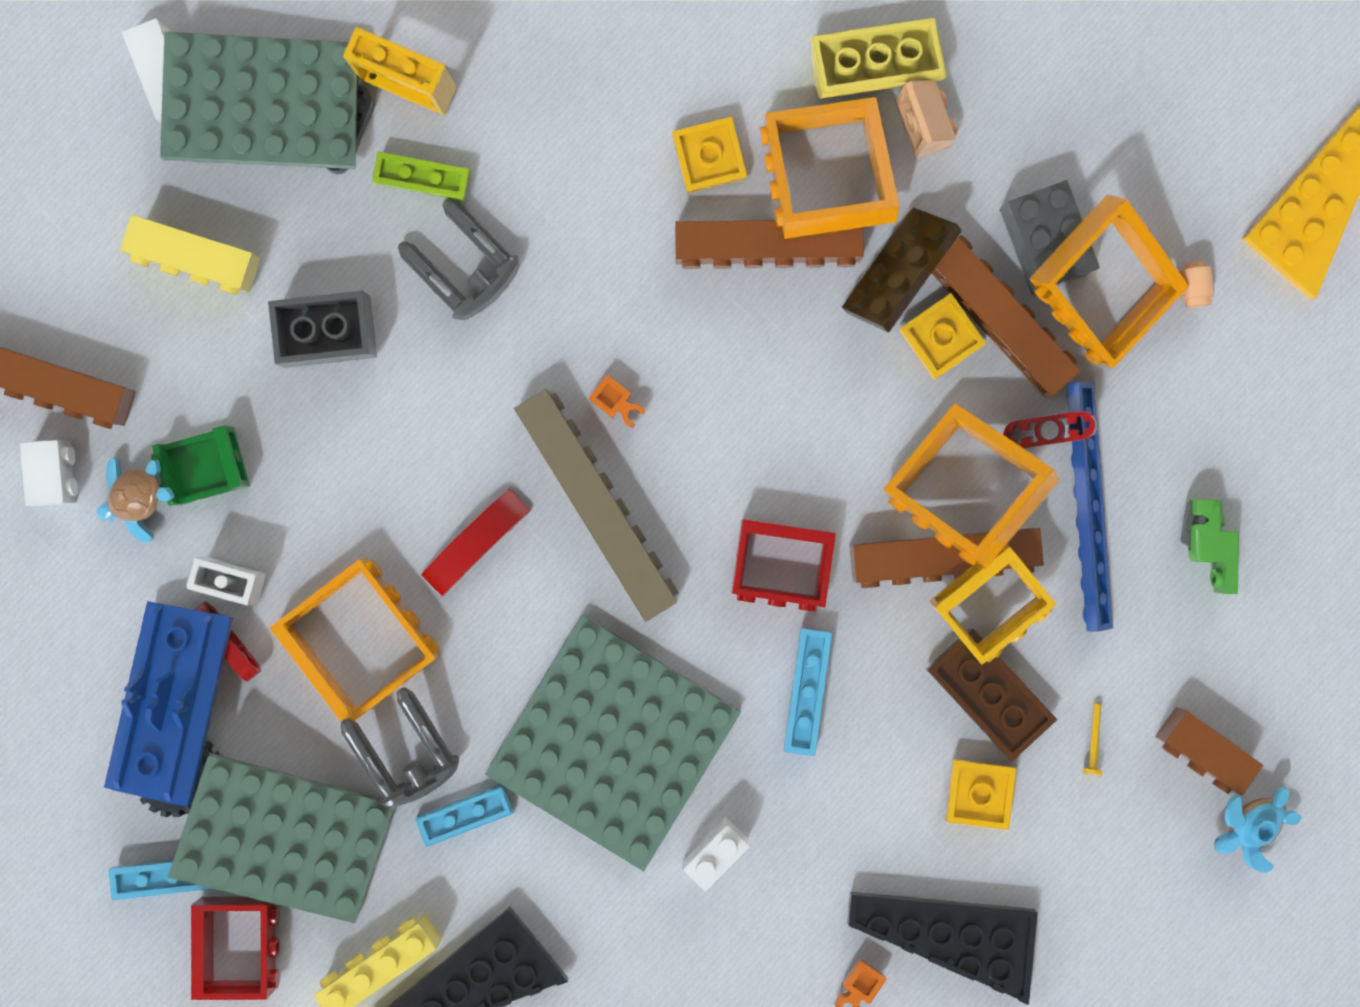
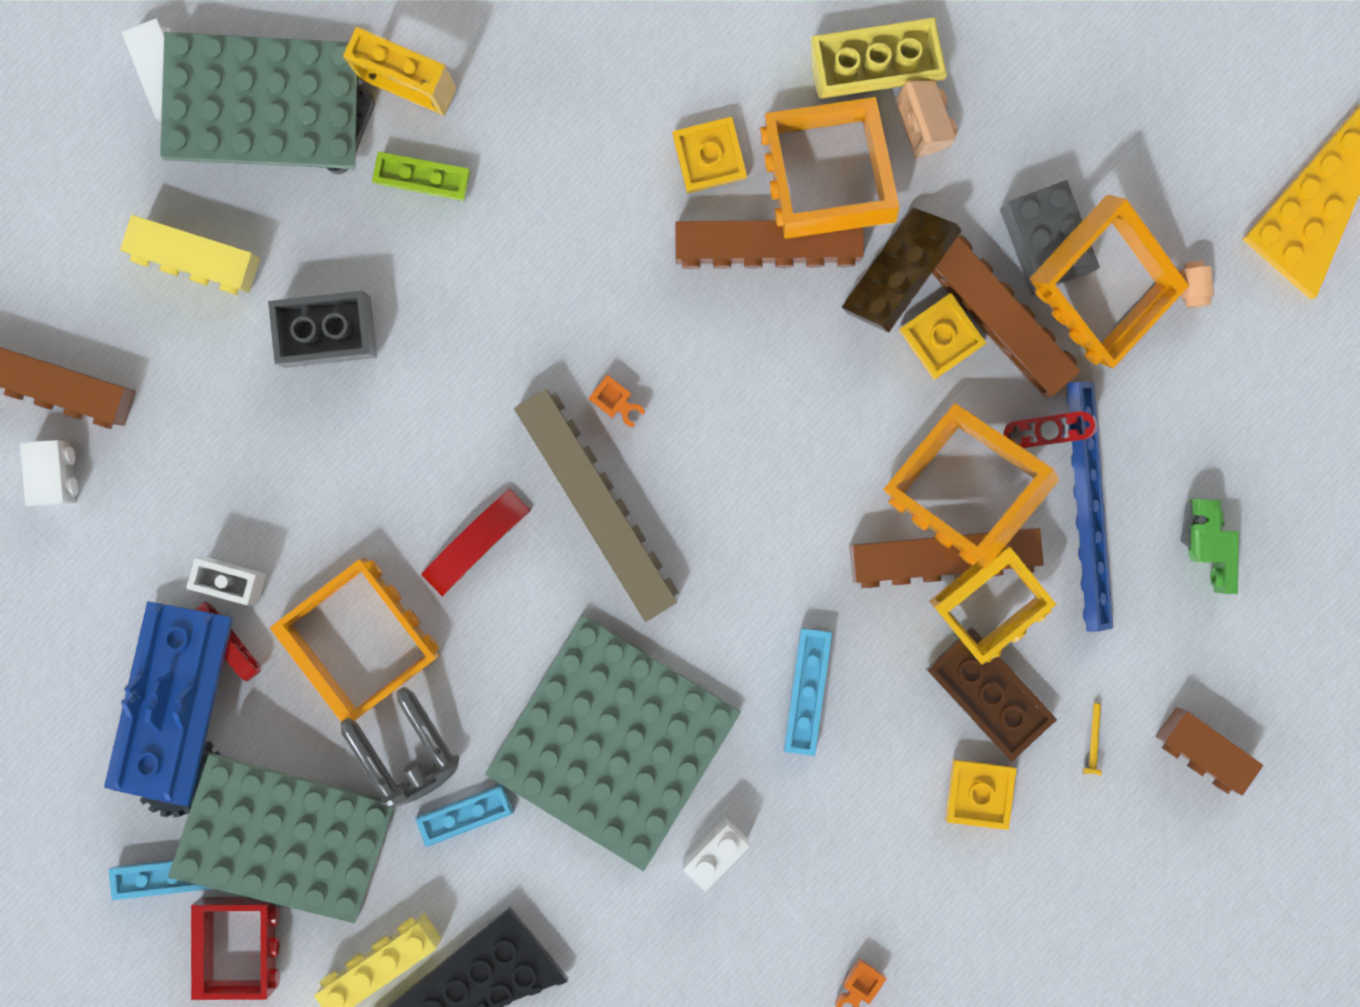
(133, 497): medium nougat animal -> none
(201, 466): green panel -> none
(487, 289): dark grey piece -> none
(778, 597): red window -> none
(967, 938): black wing -> none
(1255, 827): medium azure animal -> none

